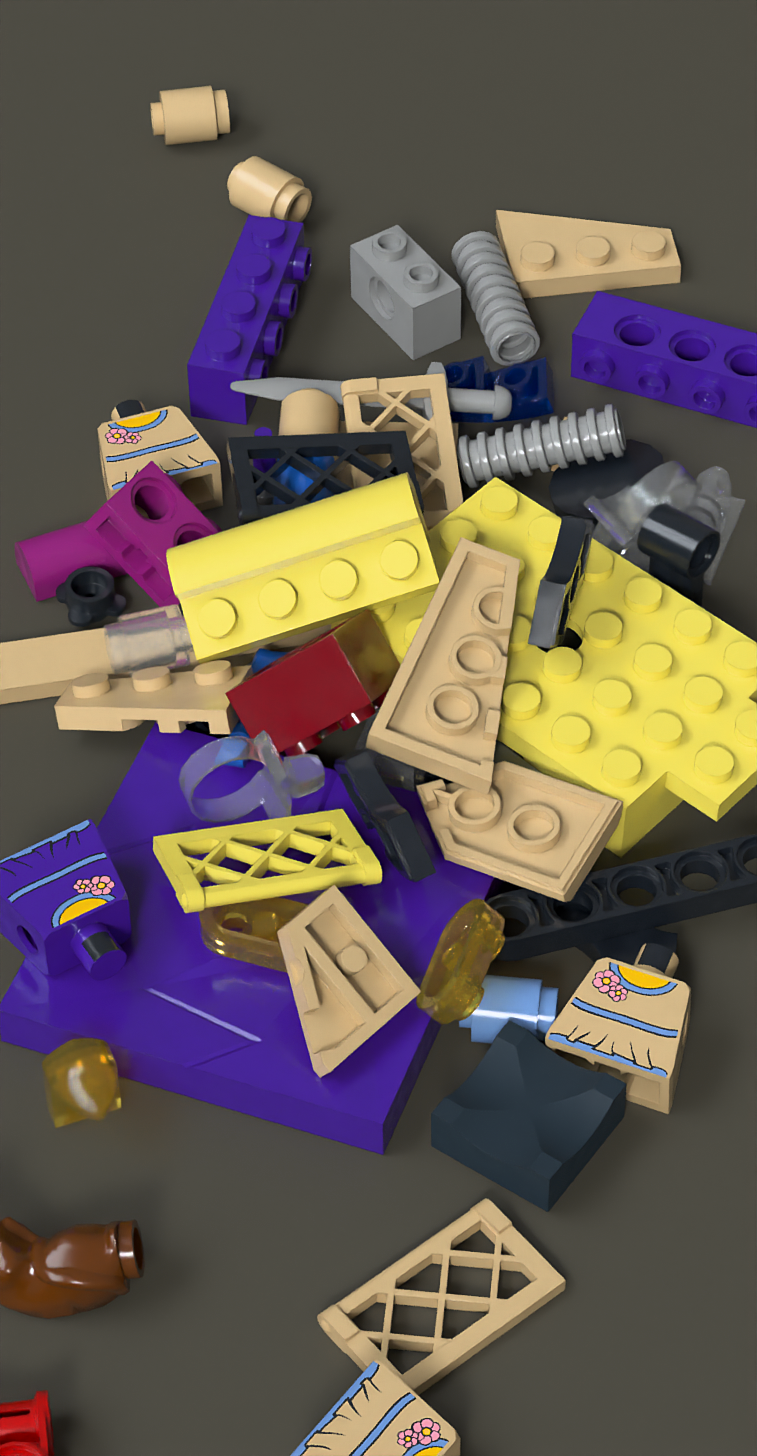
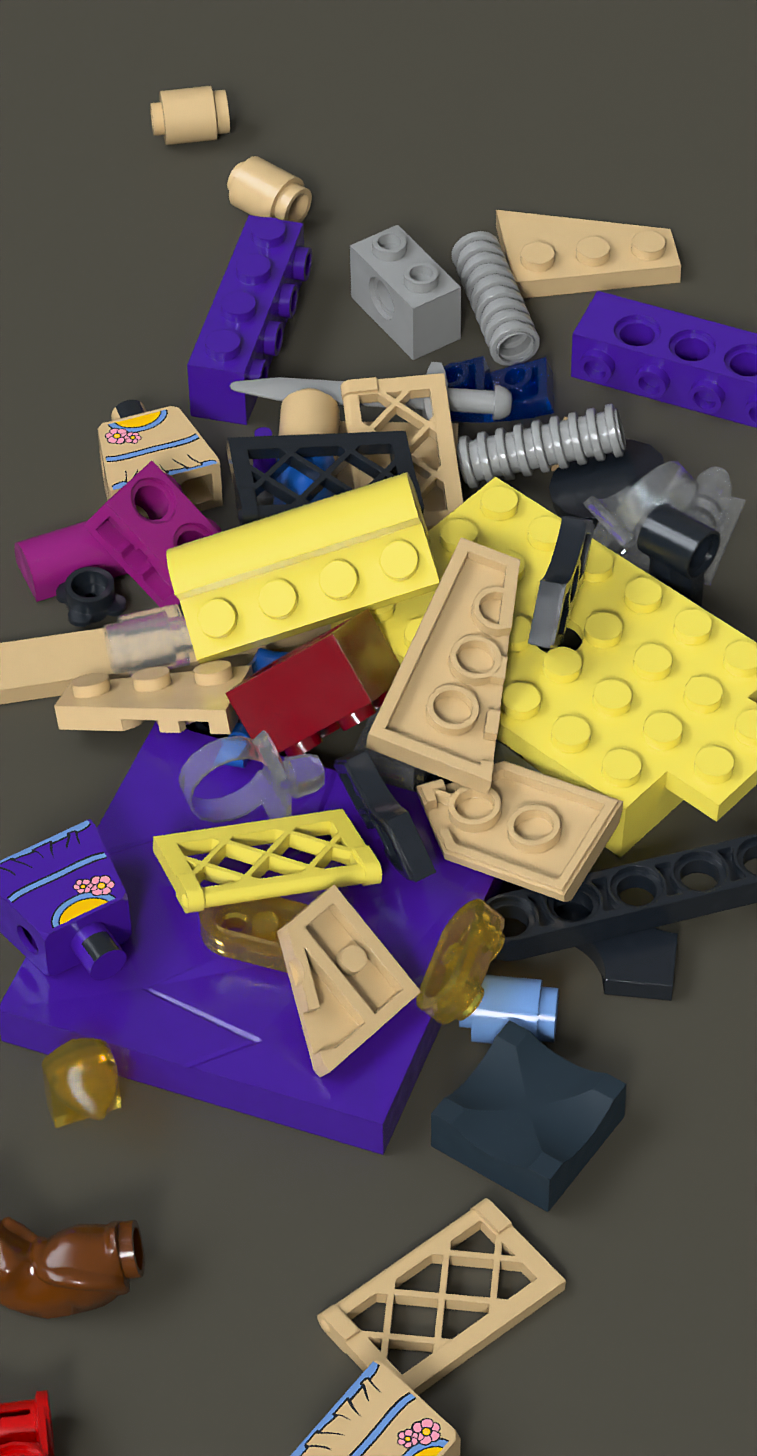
(629, 1025): tan torso -> none

